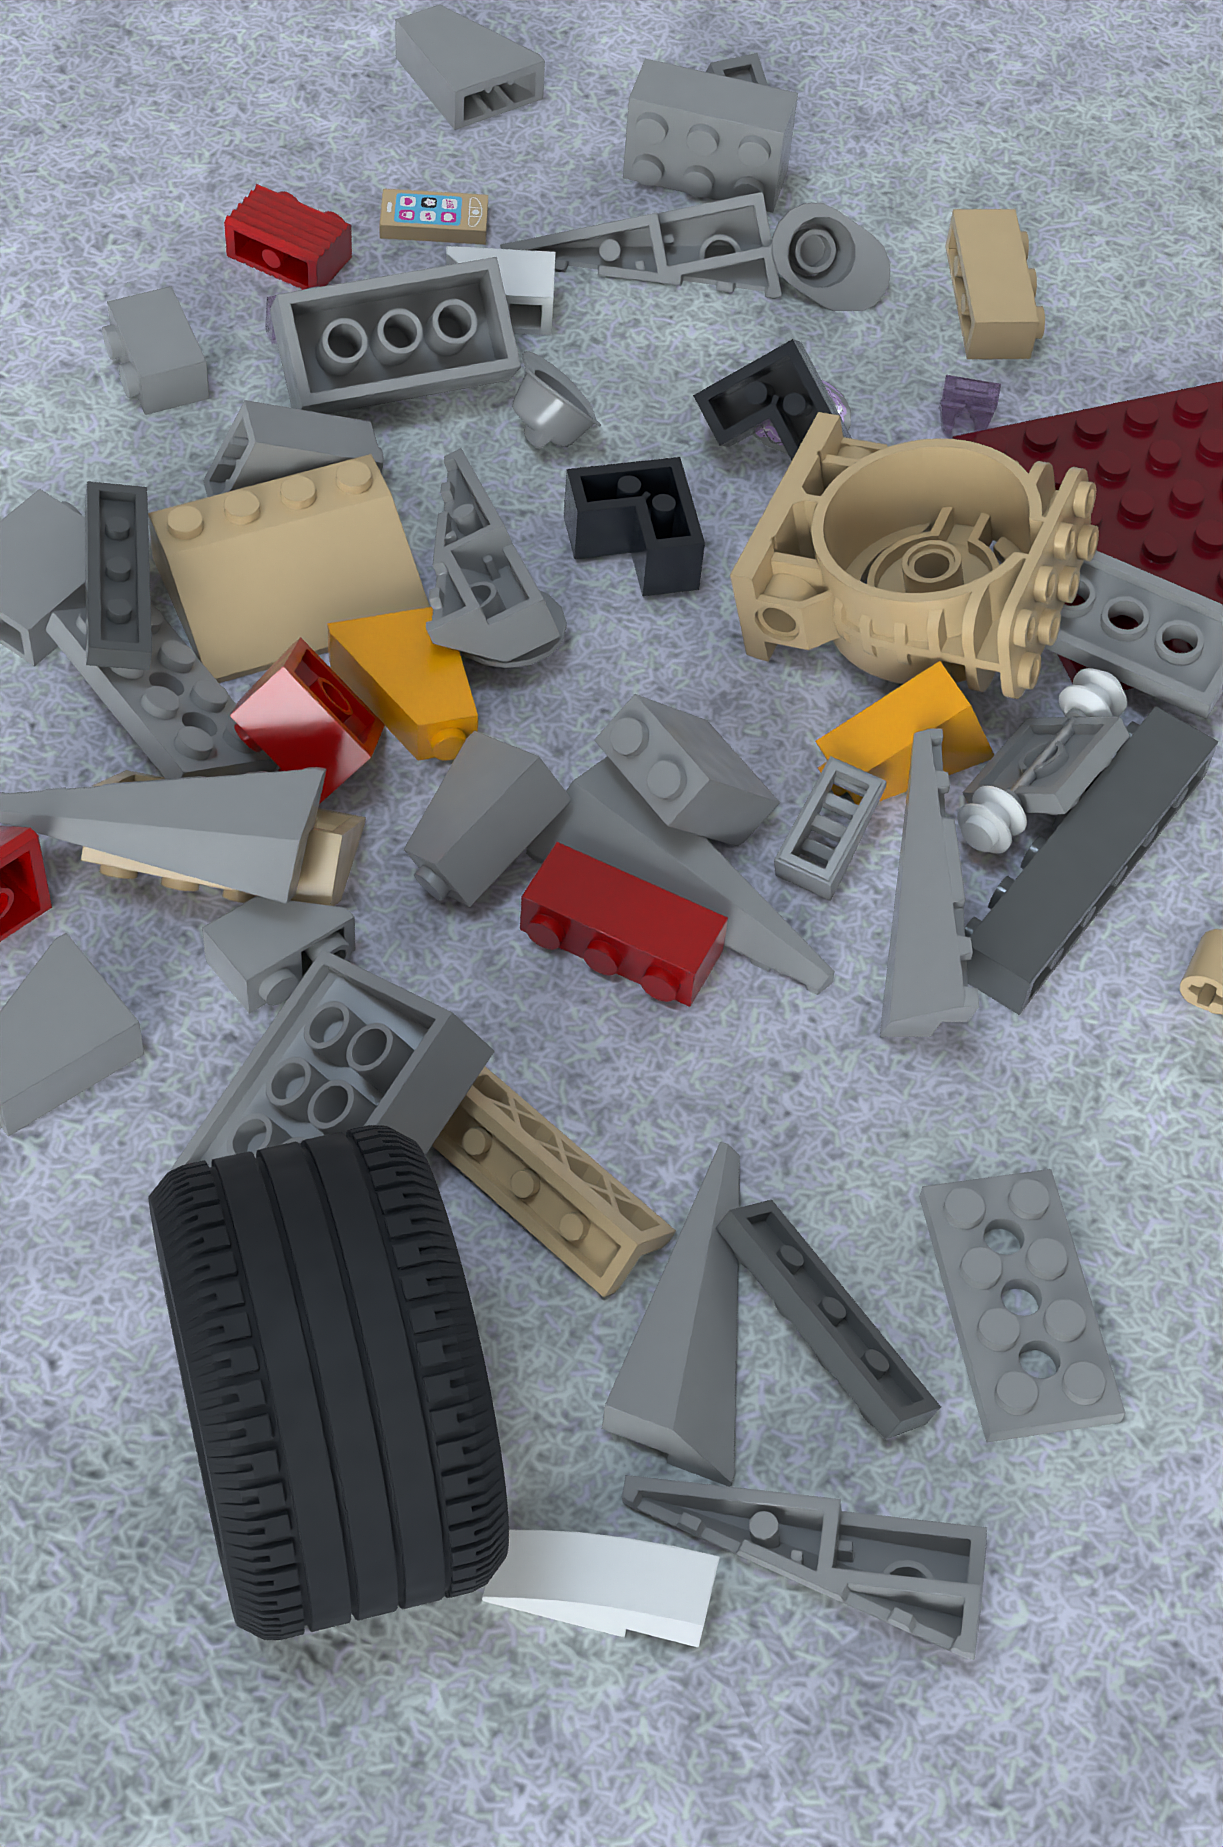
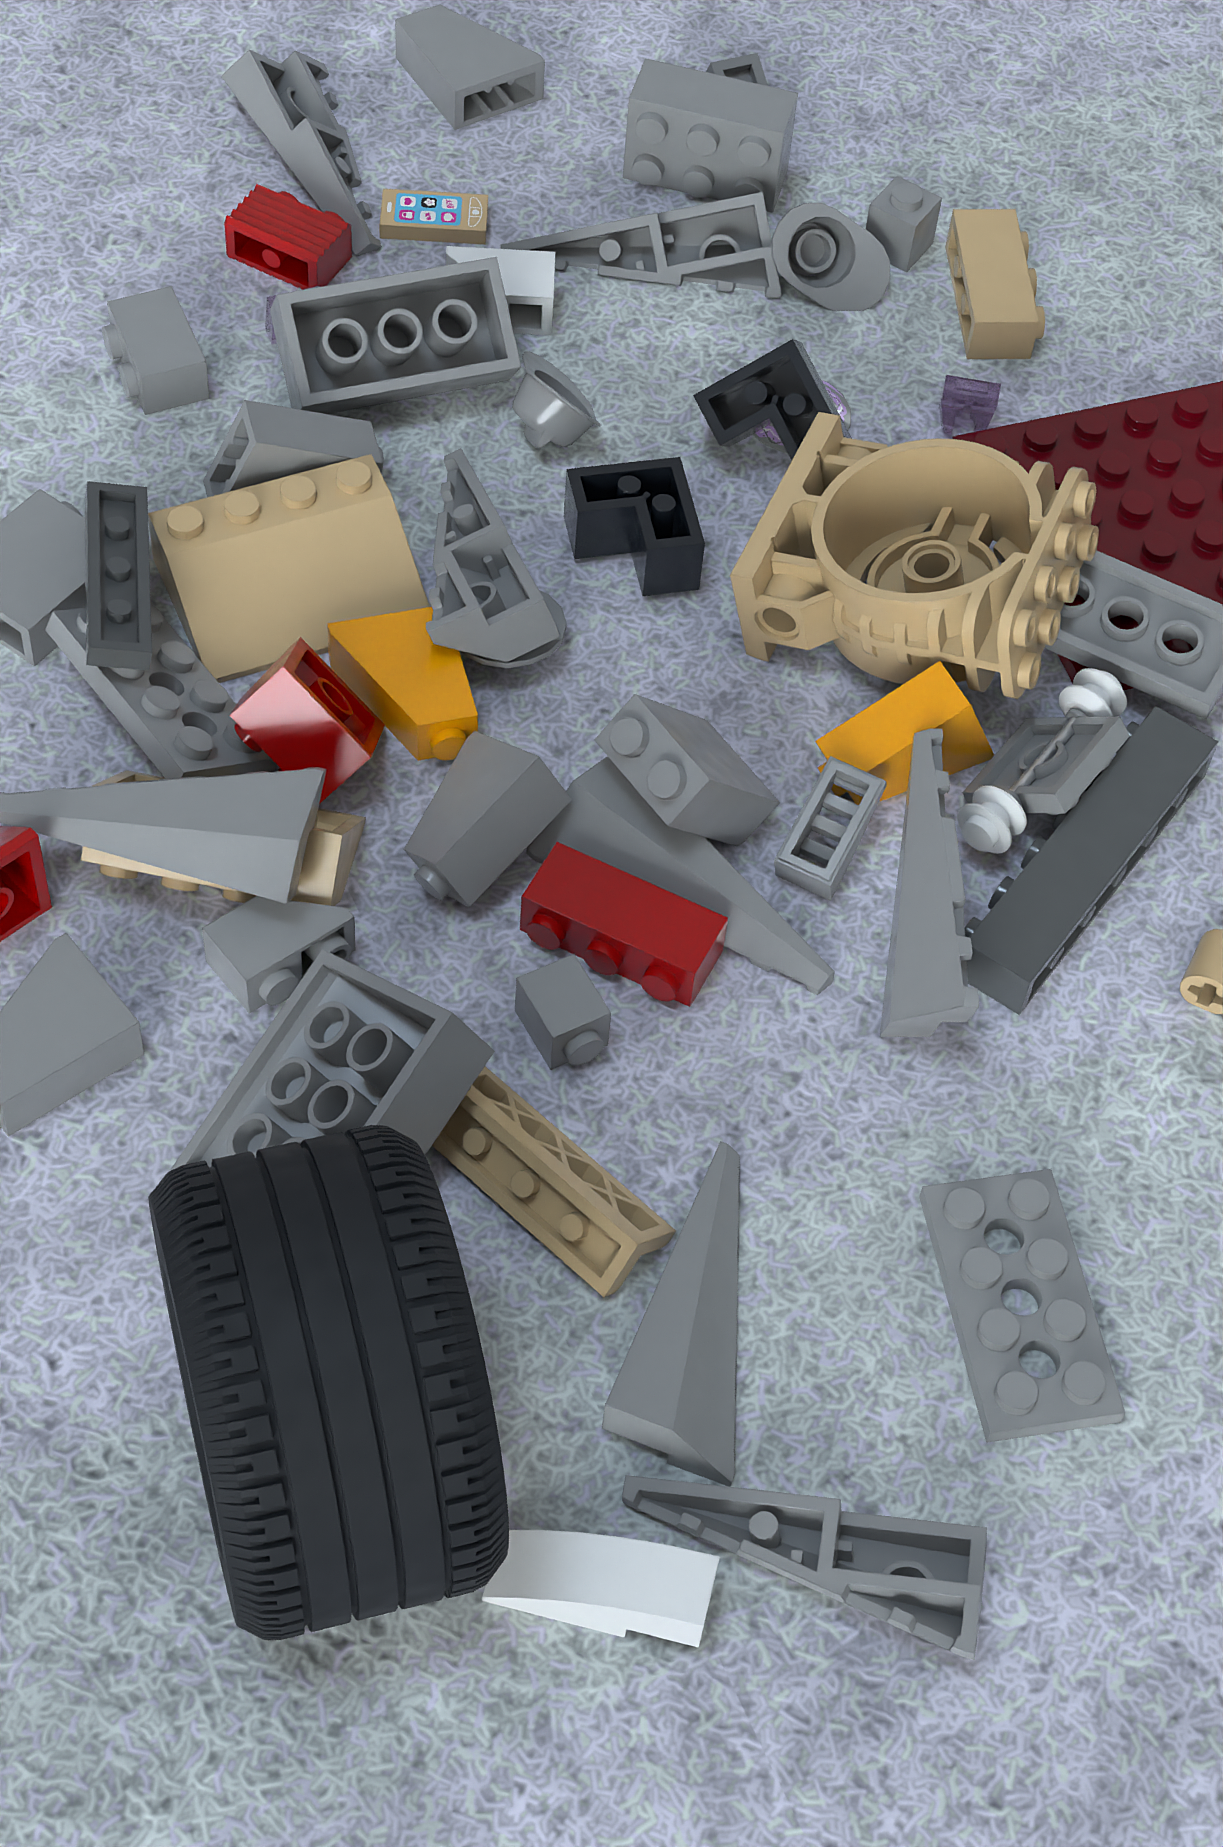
(299, 123): none -> light grey wedge
(563, 1012): none -> light grey brick
(828, 1319): dark grey plate -> none
(904, 221): none -> light grey brick

